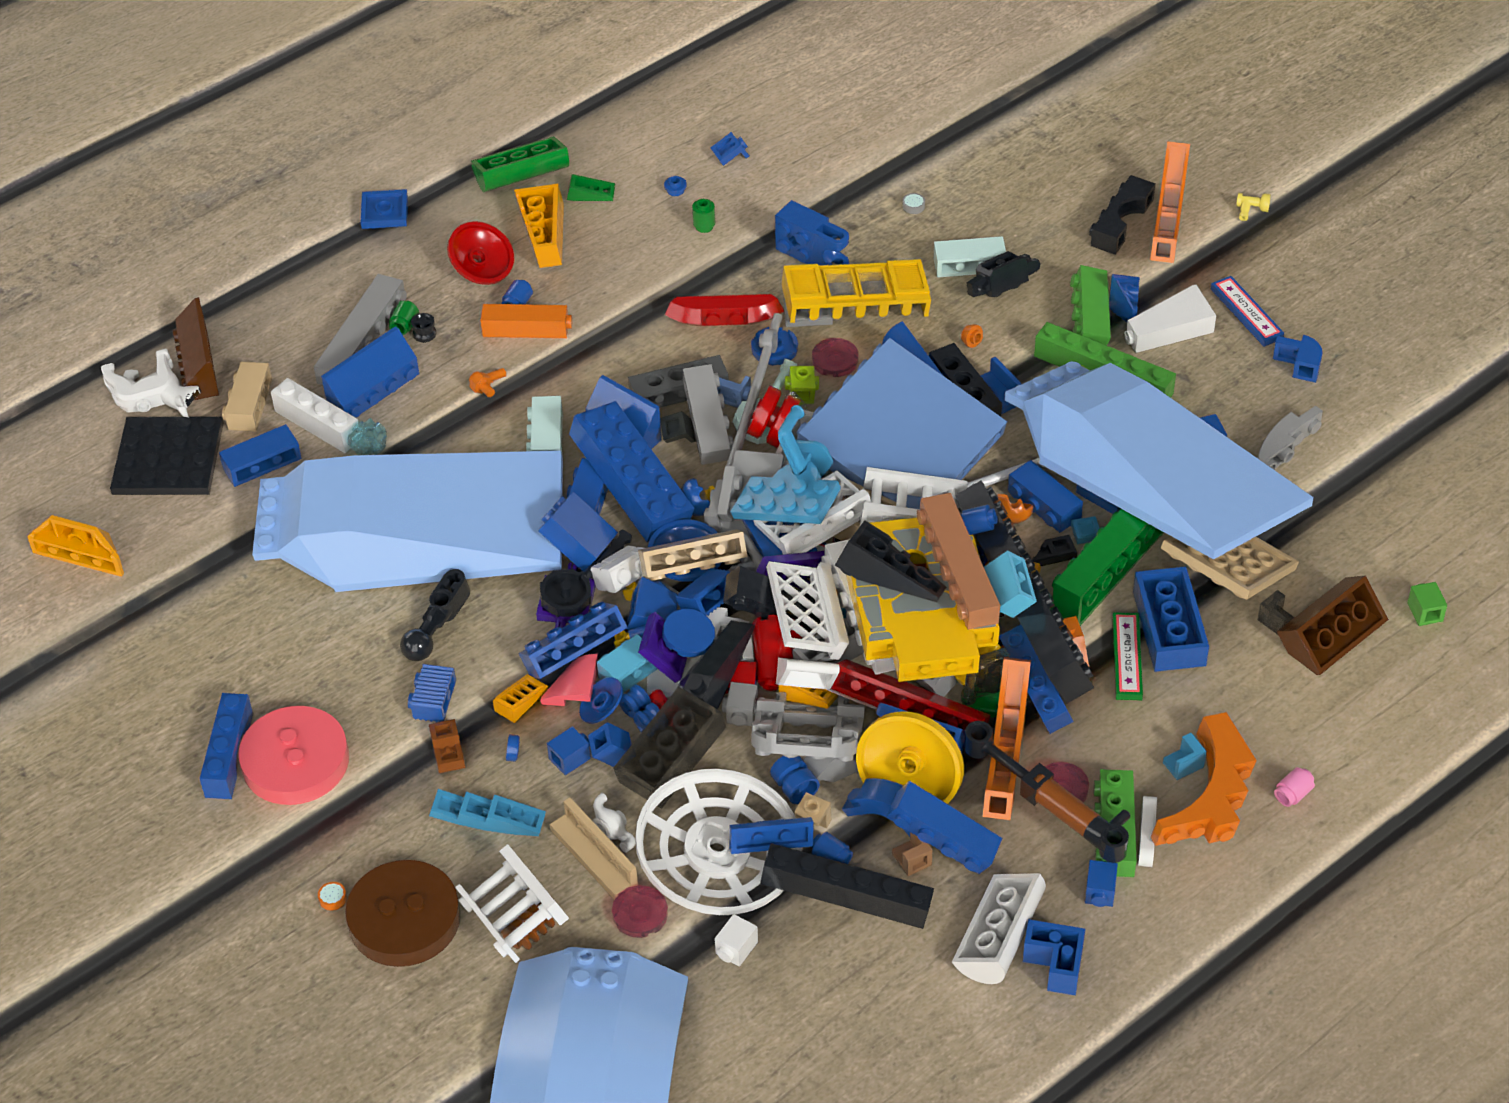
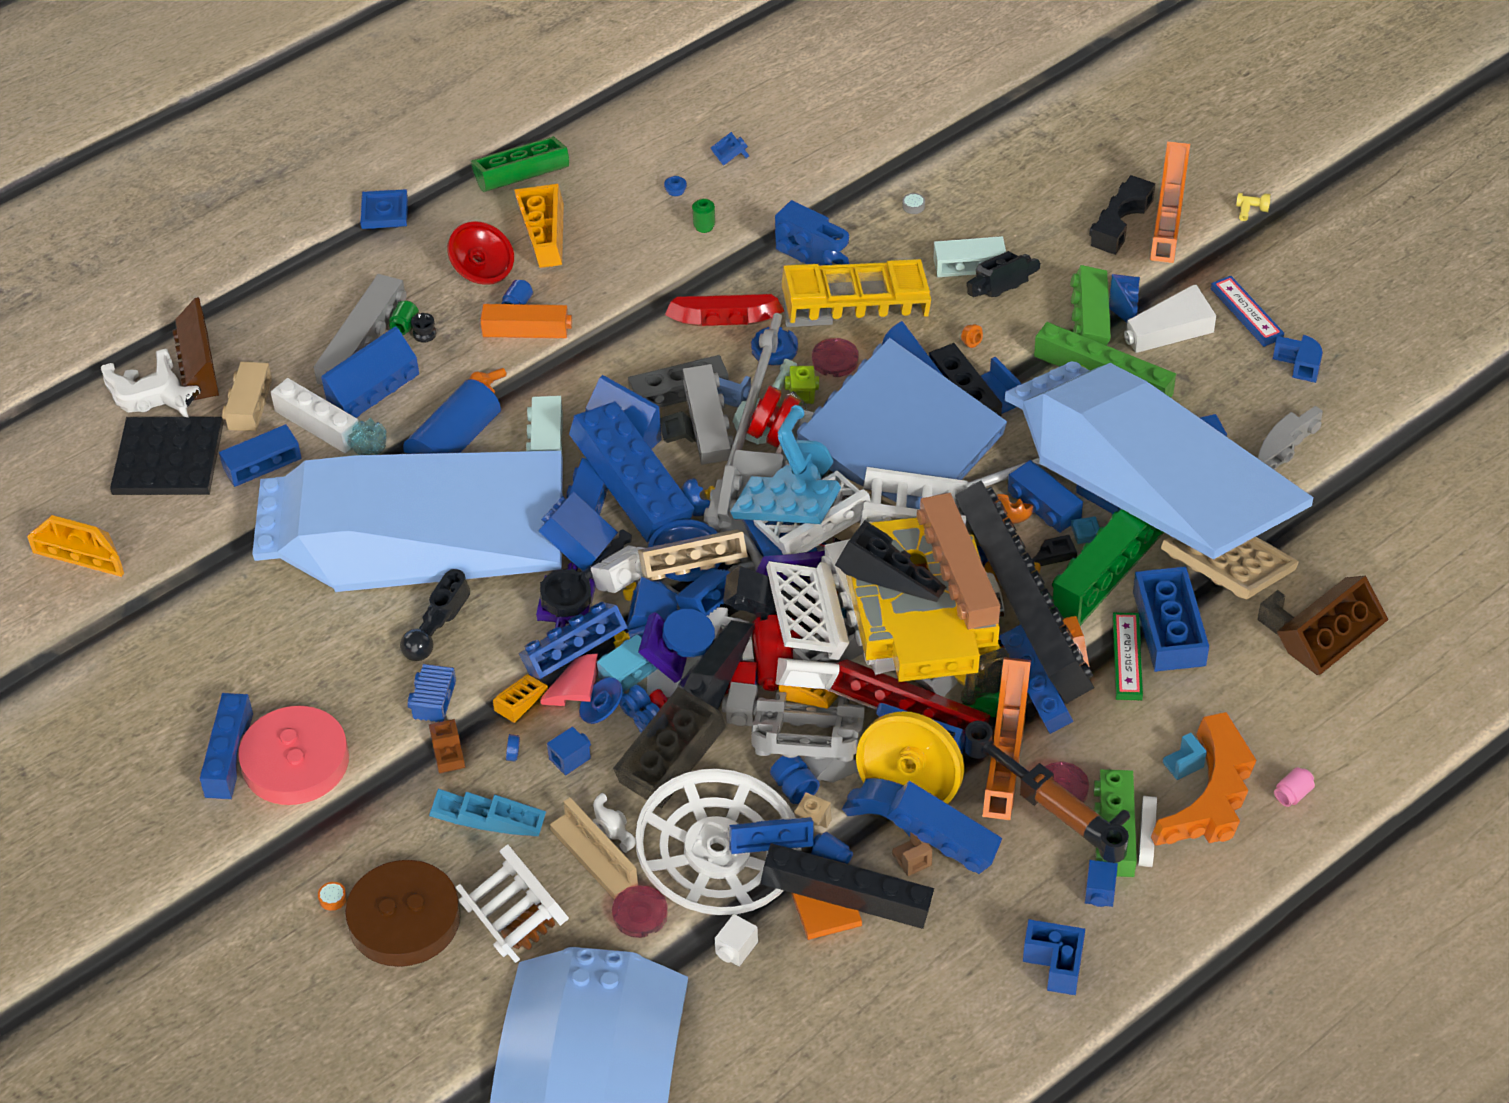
(455, 421): none -> blue brick
(589, 189): green slope -> none
(609, 743): blue brick -> none
(824, 918): none -> orange tile
(979, 519): blue brick -> none
(998, 926): white brick -> none
(1011, 583): medium azure brick -> none
(1427, 603): bright green brick -> none

